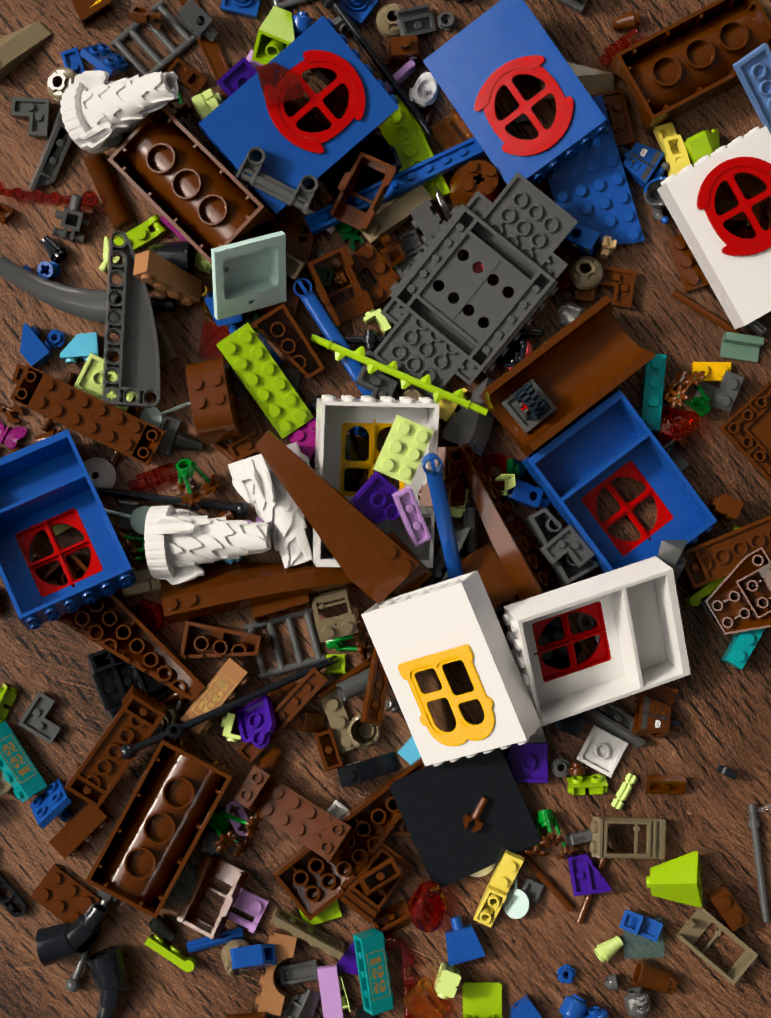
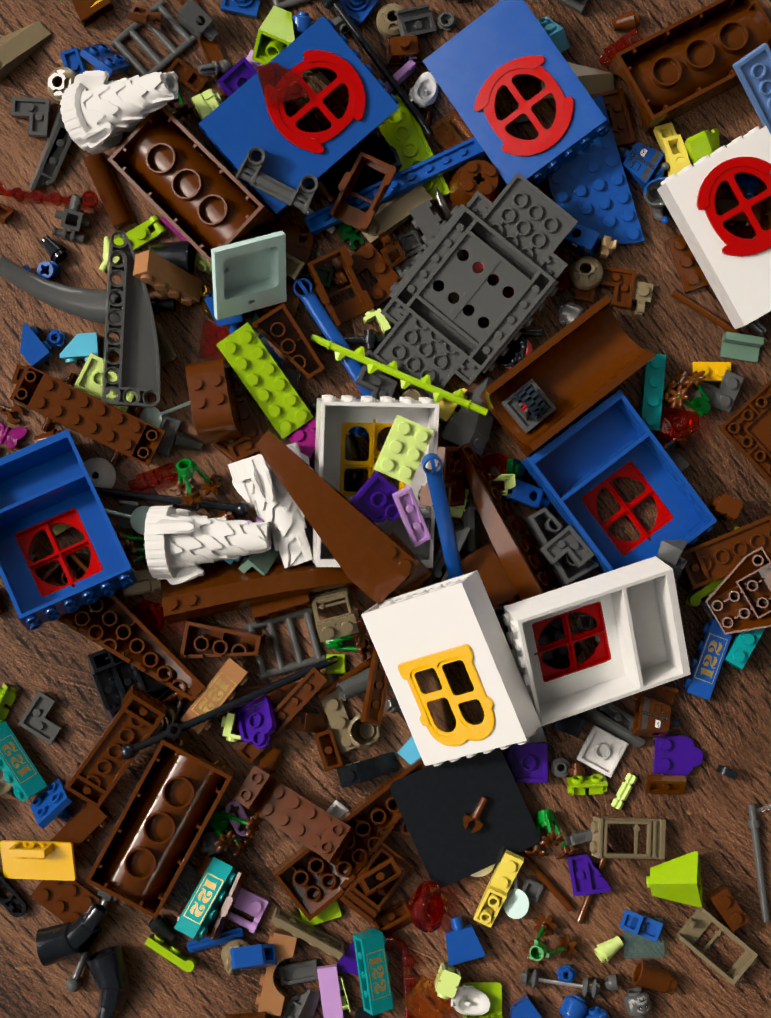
(38, 860): none -> yellow bracket
(206, 900): none -> teal brick
(213, 68): none -> dark grey axle
(260, 561): none -> sand green panel
(470, 1001): none -> white hat
(540, 951): none -> reddish brown plant
(555, 32): none -> medium azure slope
(586, 986): none -> dark grey axle
(641, 295): none -> dark tan plate
(675, 755): none -> dark purple plate
(708, 661): none -> blue brick
(746, 181): none -> blue piece

